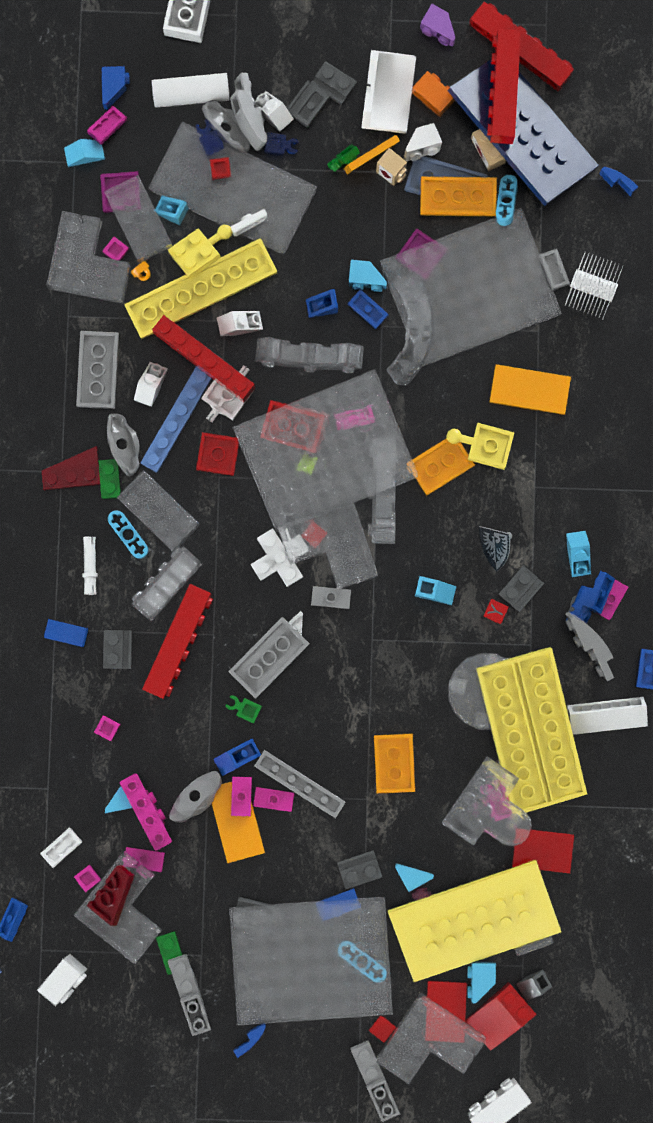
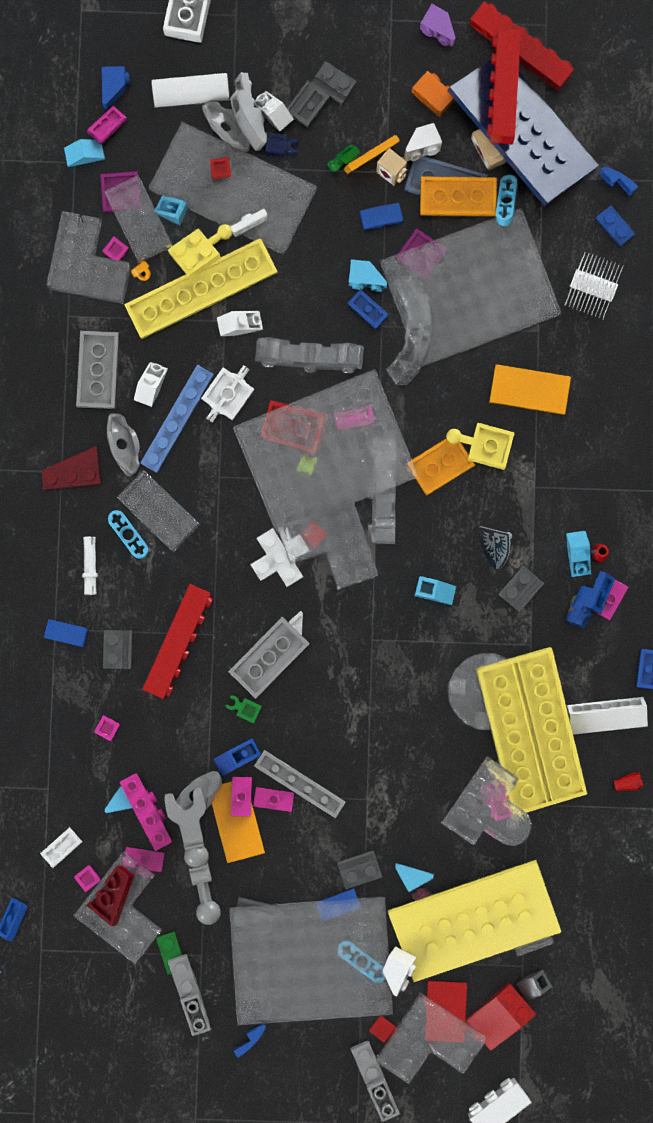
(60, 982): white brick -> none
(109, 479): green plate -> none
(167, 583): clear brick -> none
(195, 854): none -> light grey piece
(203, 358): red brick -> none
(210, 140): clear blue plate -> none
(217, 454): red tile -> none
(322, 304): blue slope -> none
(331, 597): light grey plate -> none
(380, 216): none -> blue slope
(390, 91): white panel -> none
(394, 763): light orange tile -> none
(397, 969): none -> white slope
(482, 979): medium azure slope -> none
(495, 611): red tile -> none
(549, 849): red tile -> none
(554, 269): light grey plate -> none
(592, 643): light grey slope -> none
(596, 556): none -> red cone
(615, 226): none -> blue plate
(629, 782): none -> red cone

